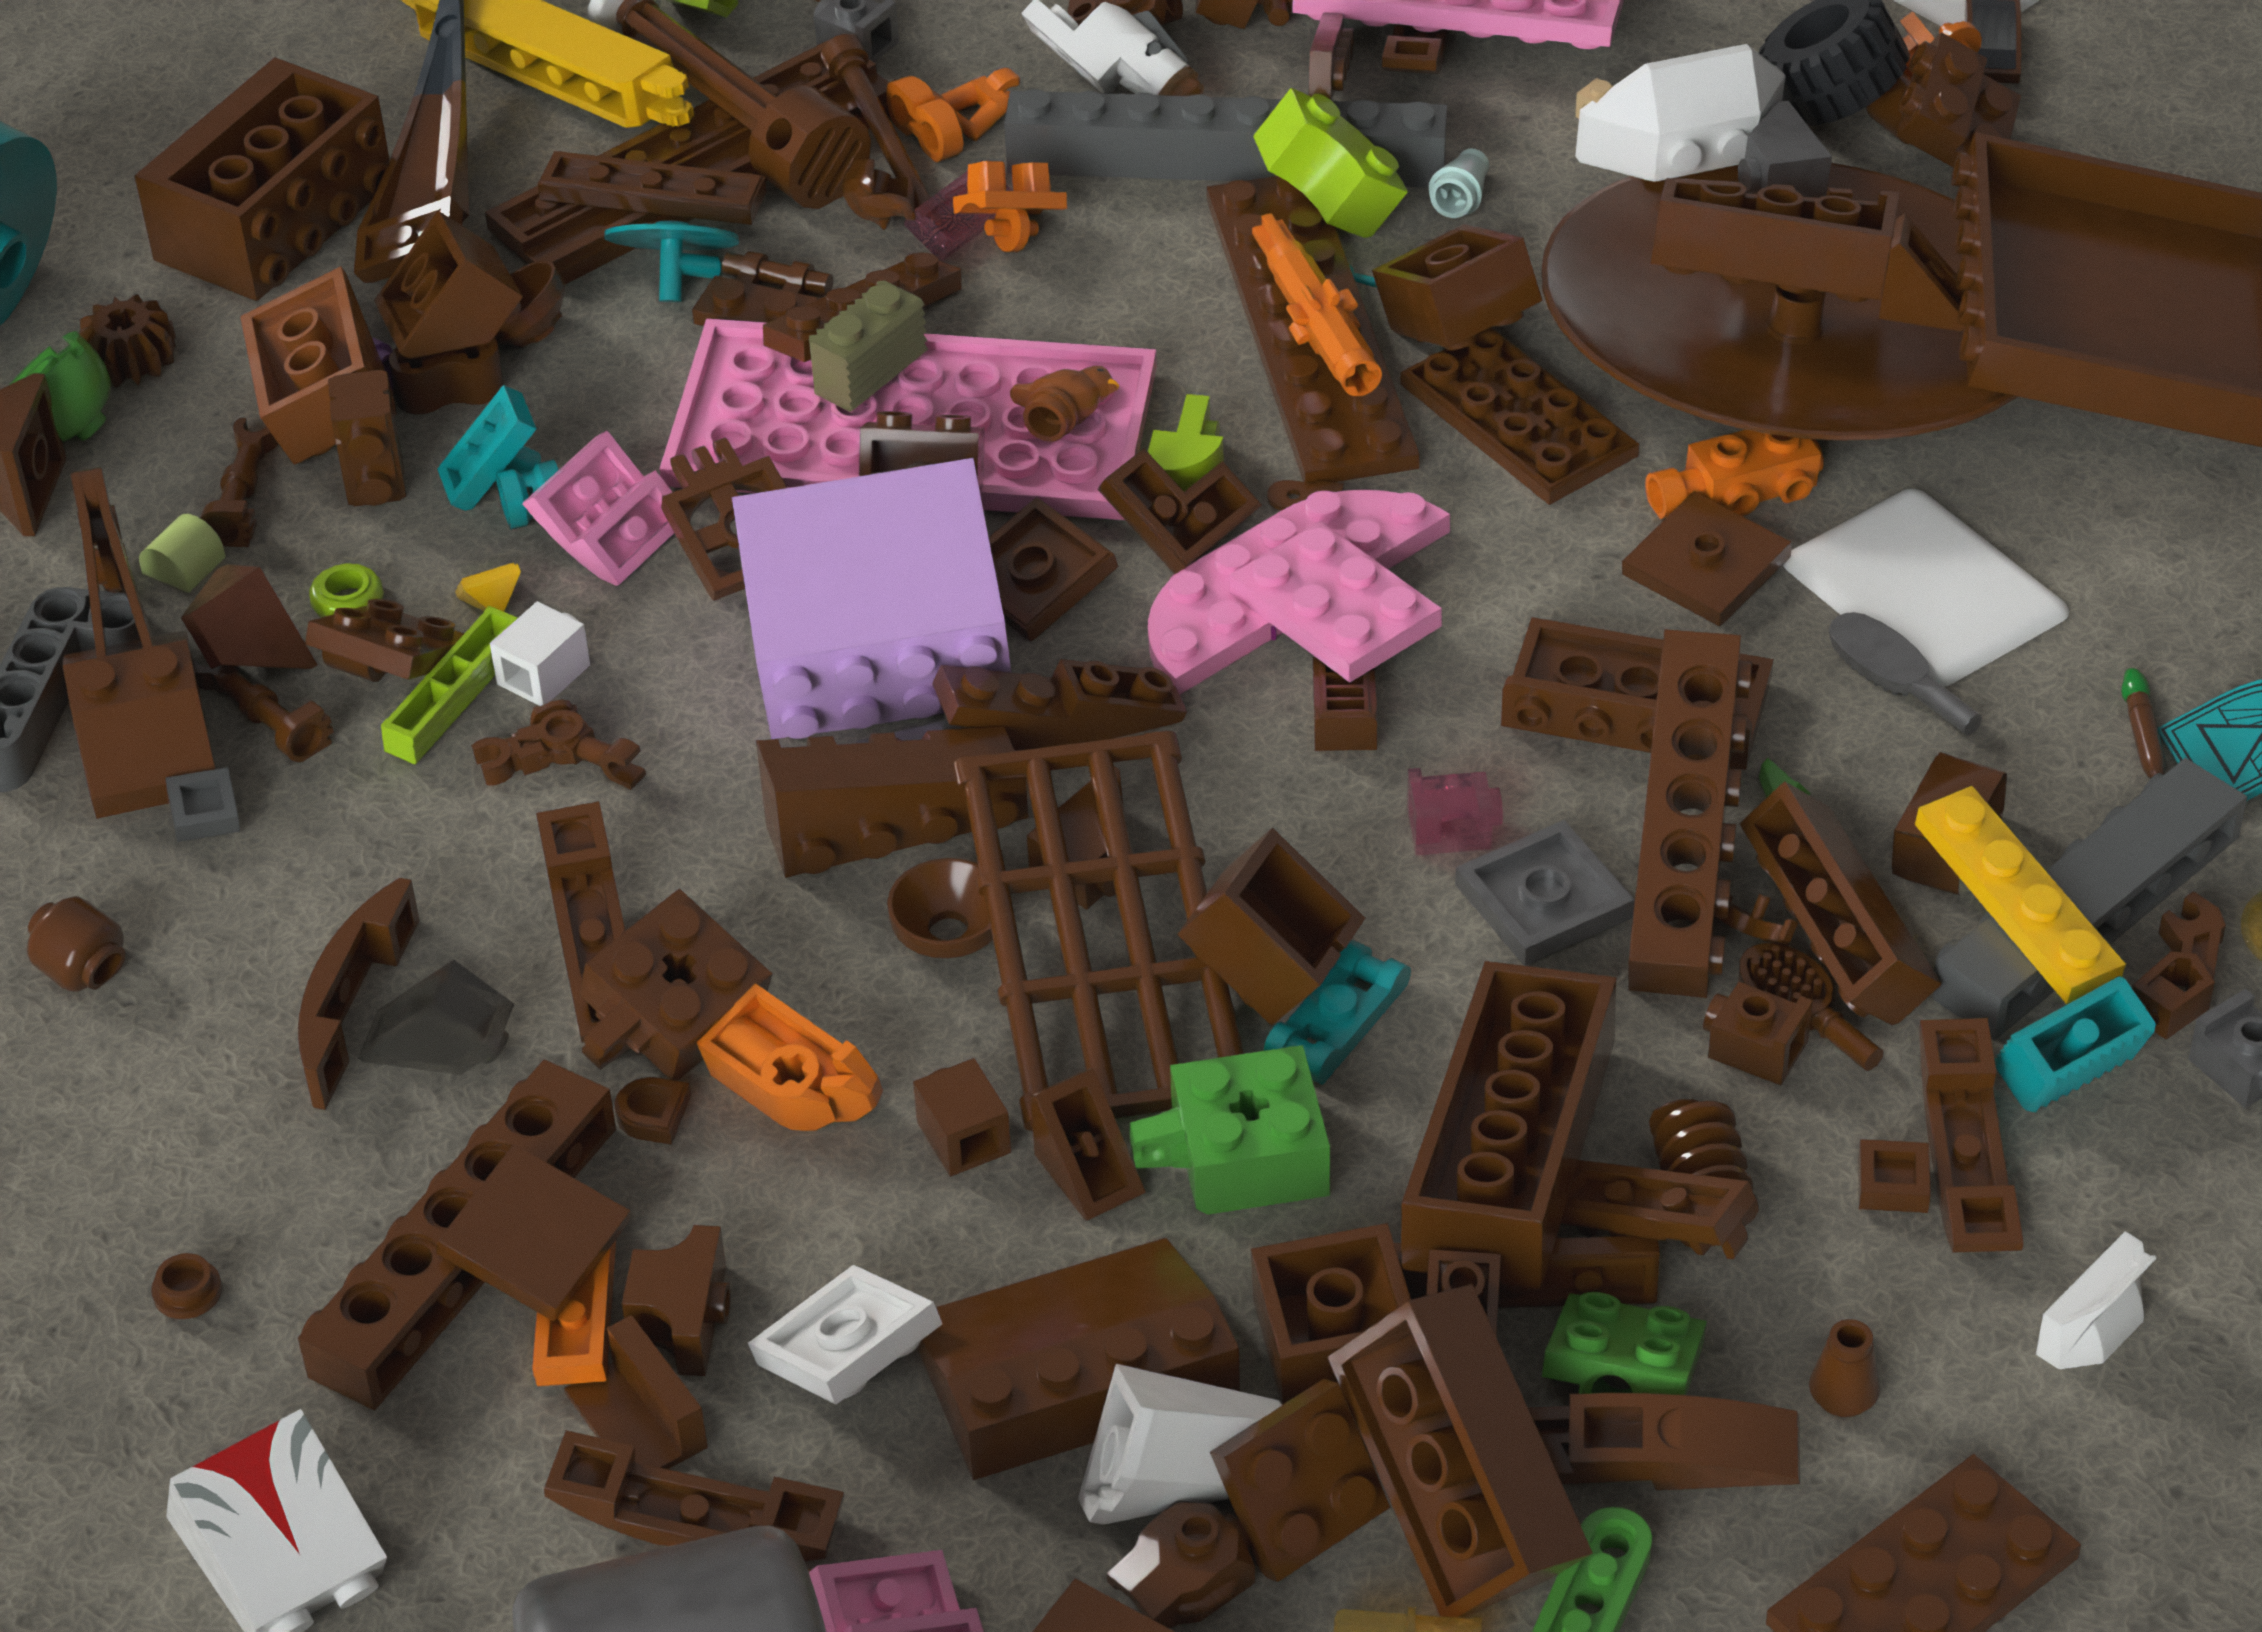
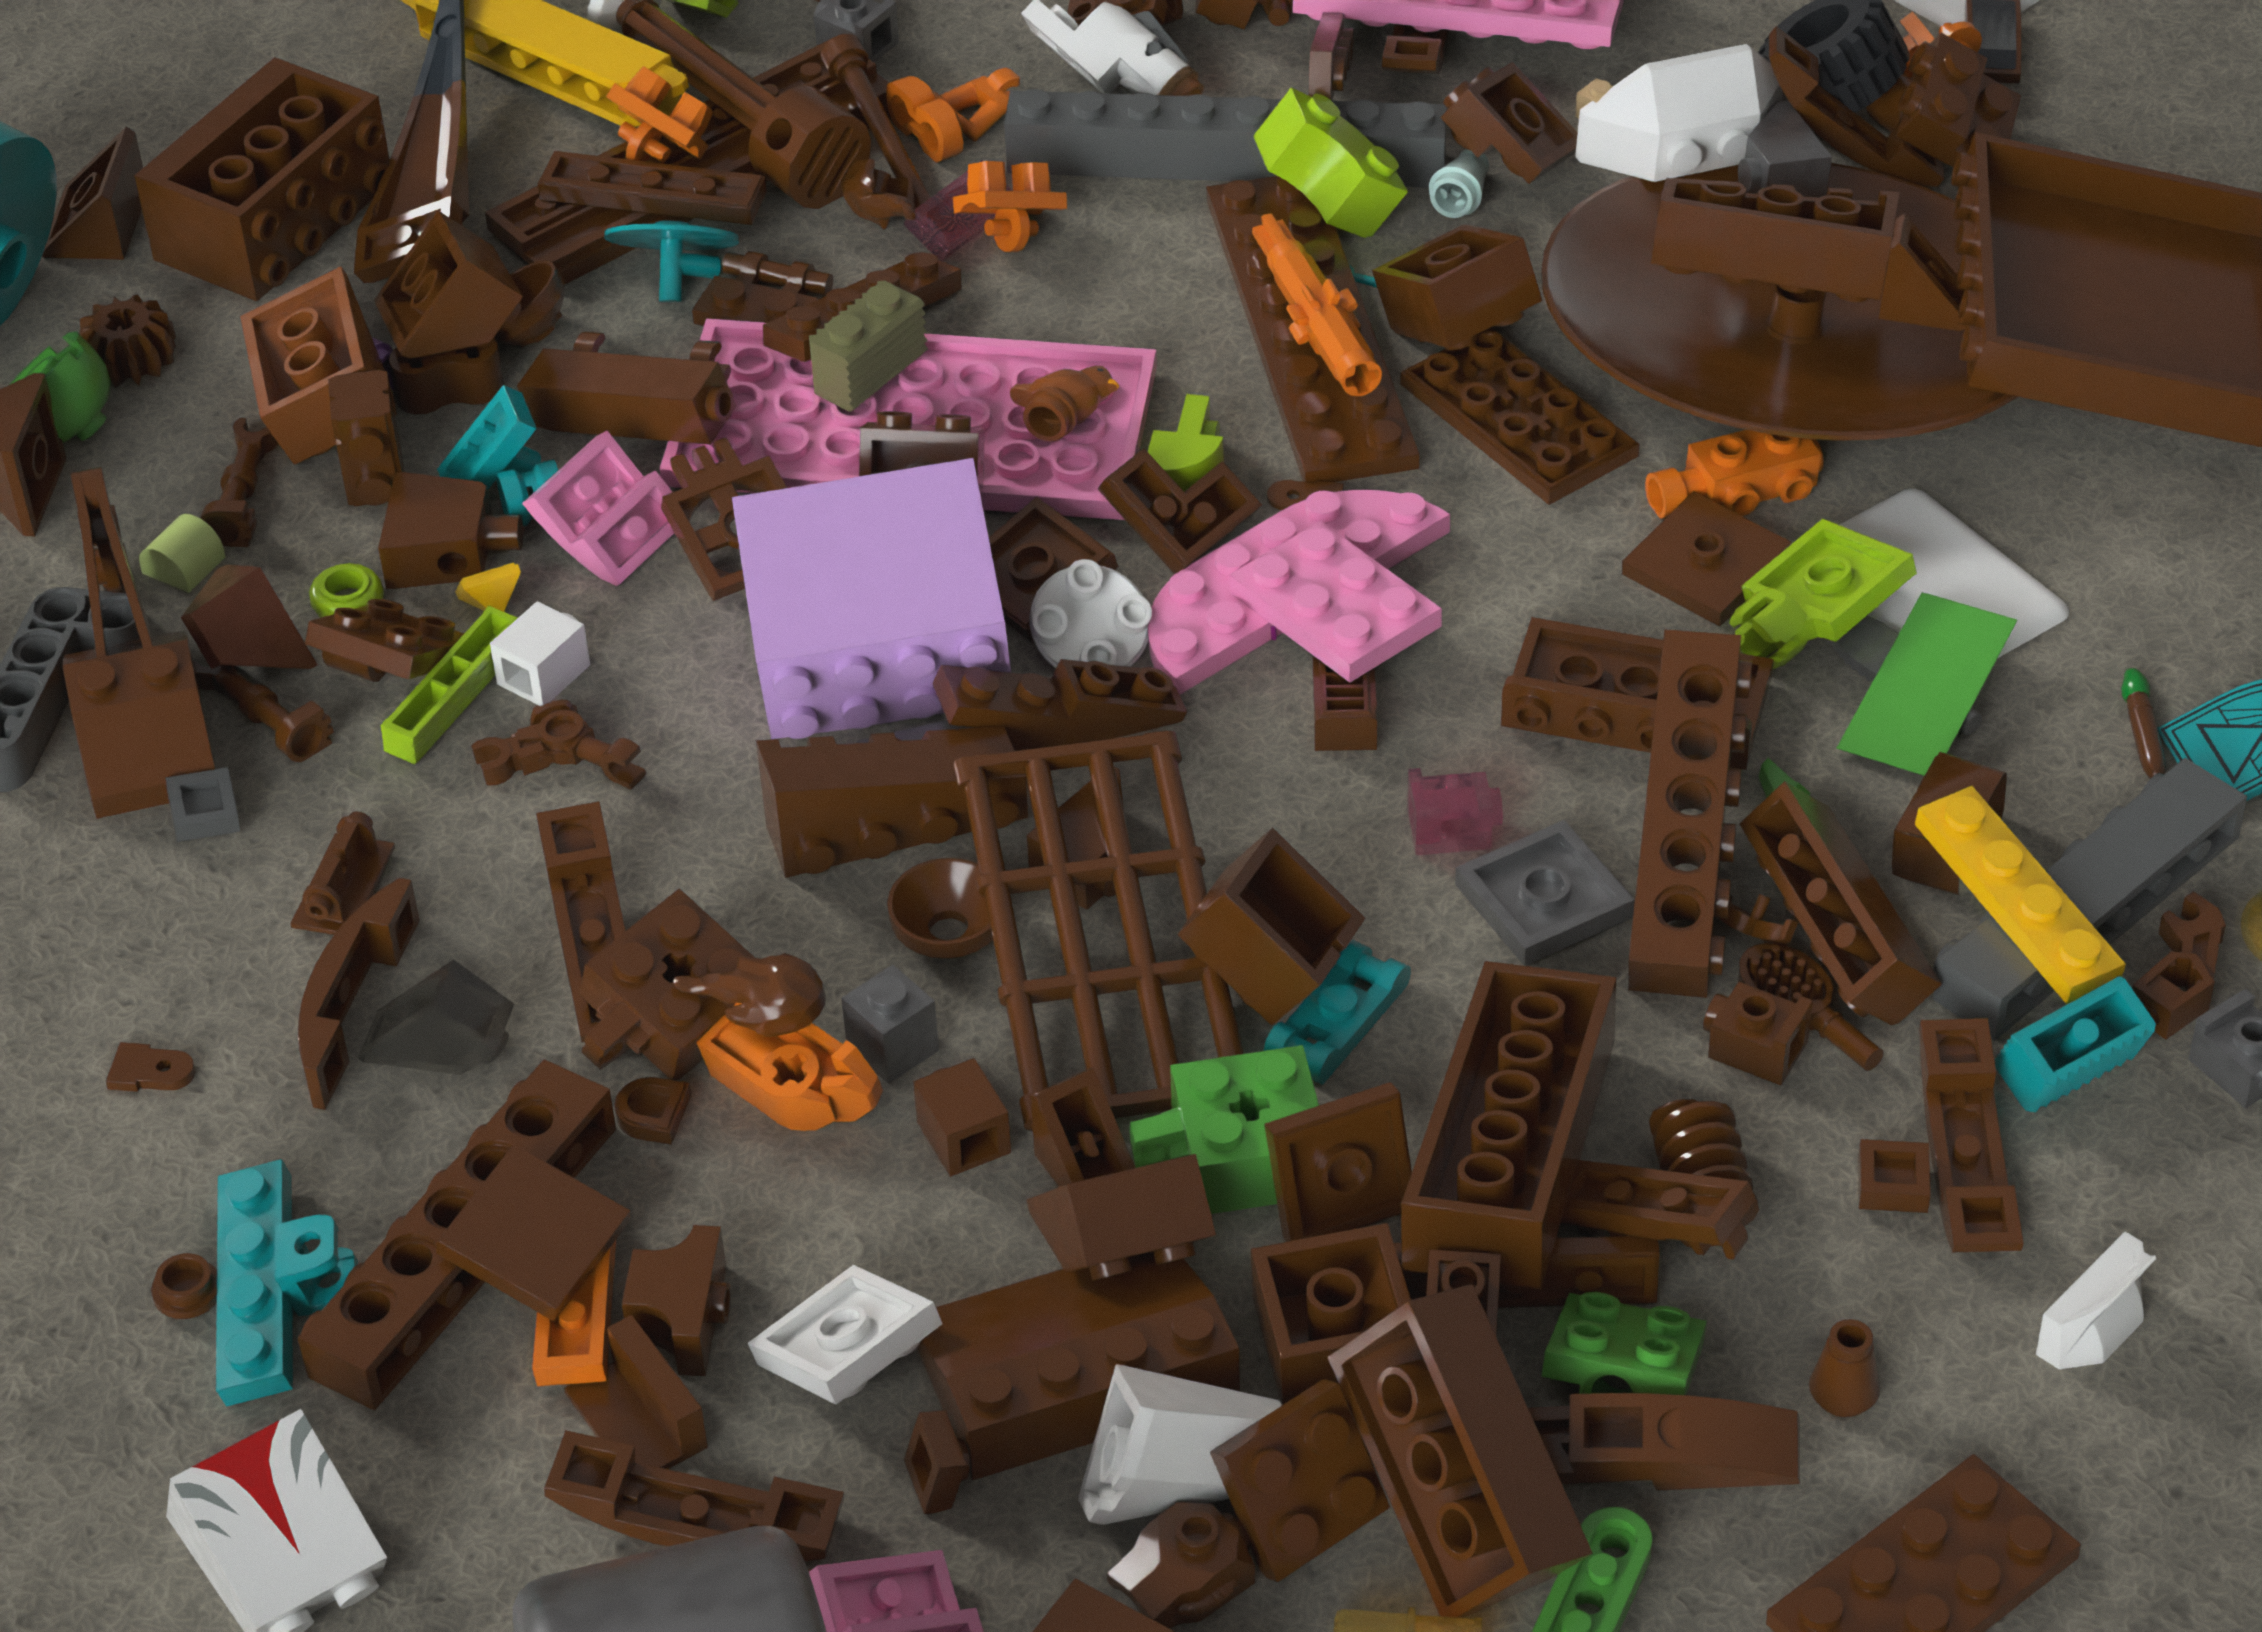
(75, 944): reddish brown head -> none
(99, 205): none -> reddish brown slope
(140, 1067): none -> reddish brown piece
(265, 1274): none -> teal plate
(343, 876): none -> reddish brown hinge
(441, 531): none -> reddish brown torso
(629, 392): none -> reddish brown brick
(641, 102): none -> orange hips
(775, 993): none -> reddish brown piece
(891, 1023): none -> flat silver brick
(936, 1461): none -> reddish brown plate
(1090, 616): none -> white dish
(1124, 1216): none -> reddish brown slope
(1340, 1163): none -> reddish brown tile
(1512, 116): none -> reddish brown plate
(1817, 590): none -> lime plate
(1838, 125): none -> reddish brown slope
(1927, 683): none -> bright green sticker

